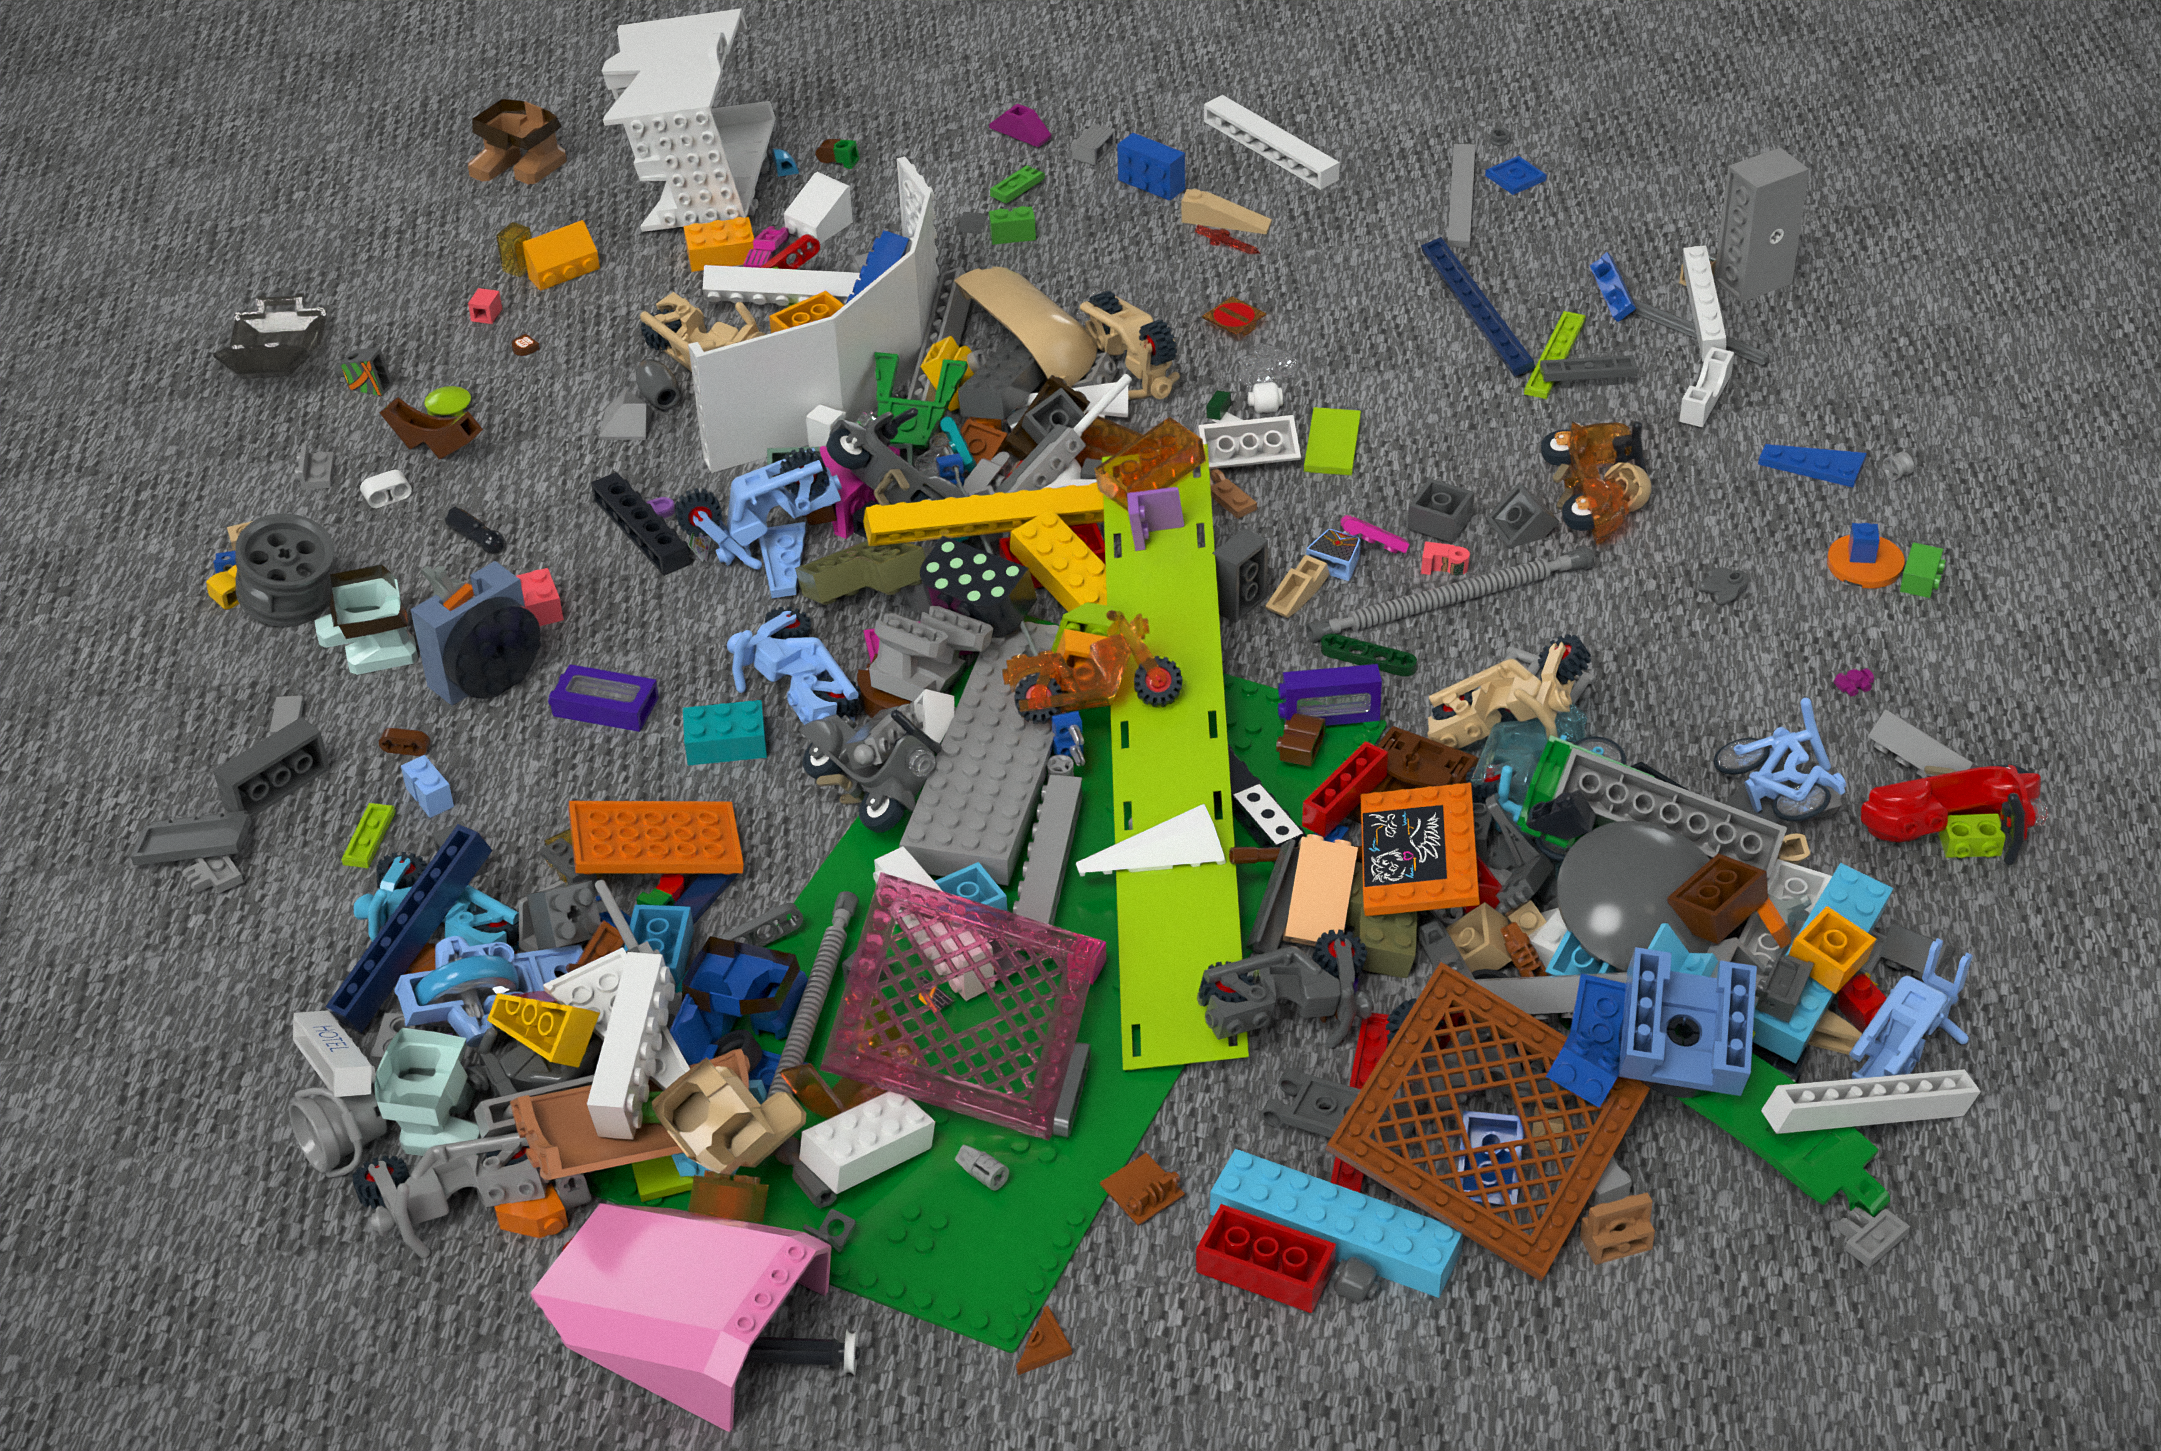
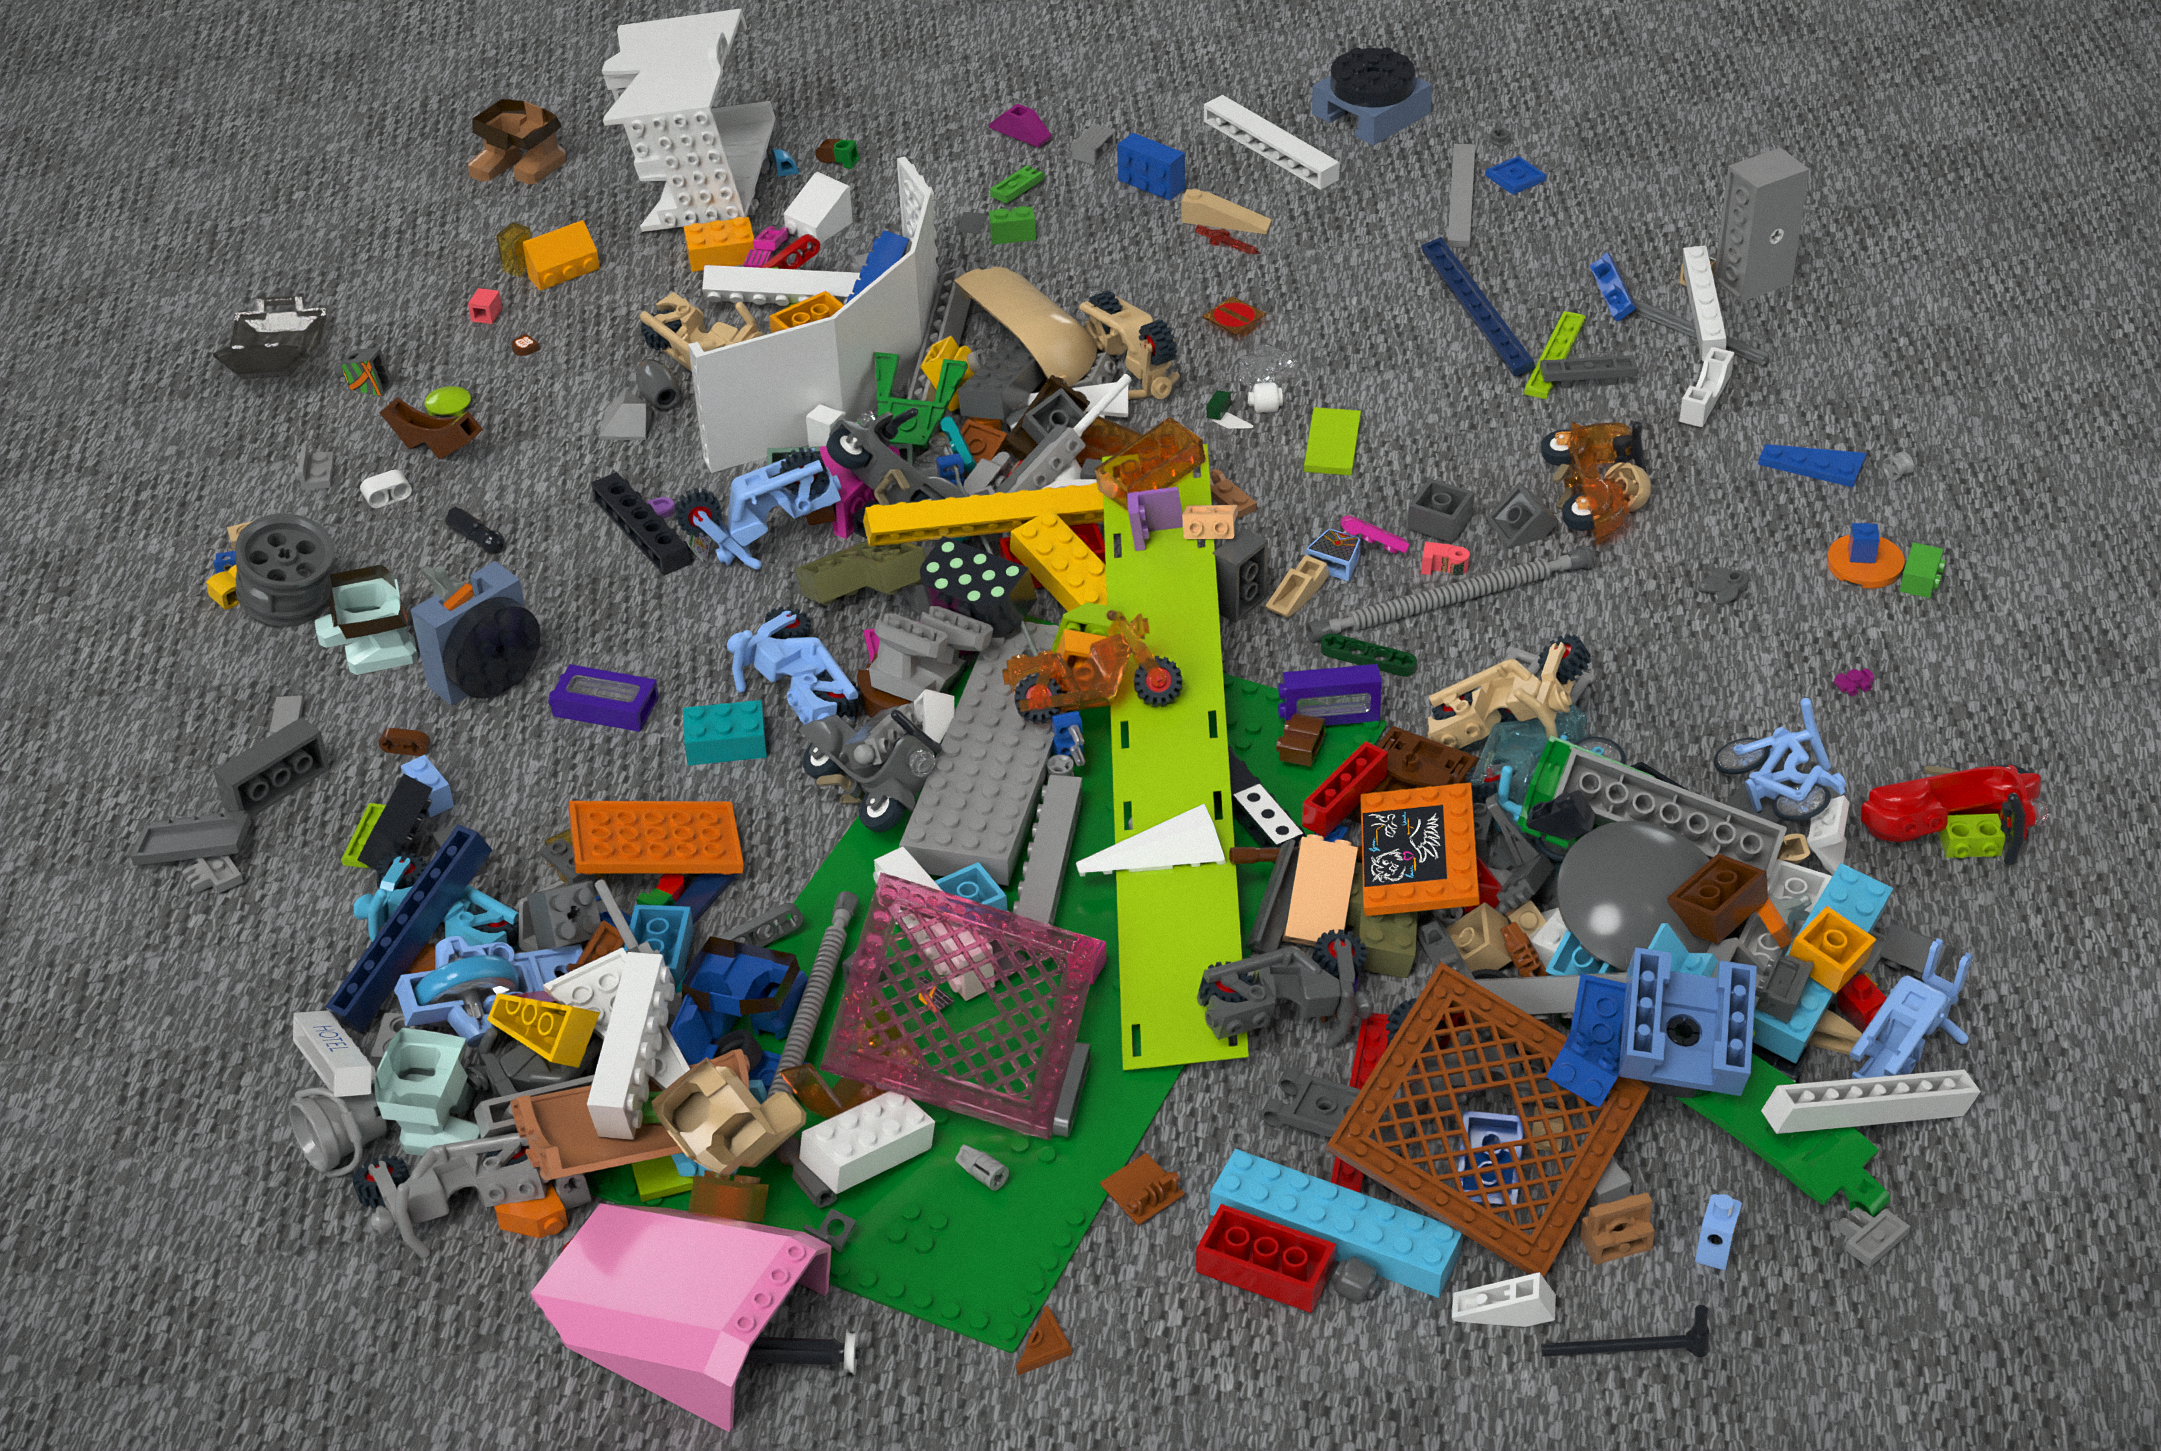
(397, 821): none -> black brick
(541, 596): coral brick -> none
(781, 554): light blue wing -> none
(1209, 521): none -> light nougat bracket
(1250, 441): white slope -> none
(1377, 88): none -> piece
(1509, 1302): none -> white slope
(1694, 1341): none -> black bar
(1723, 1220): none -> light blue torso
(1827, 834): none -> white bracket
(1914, 746): light grey slope -> none

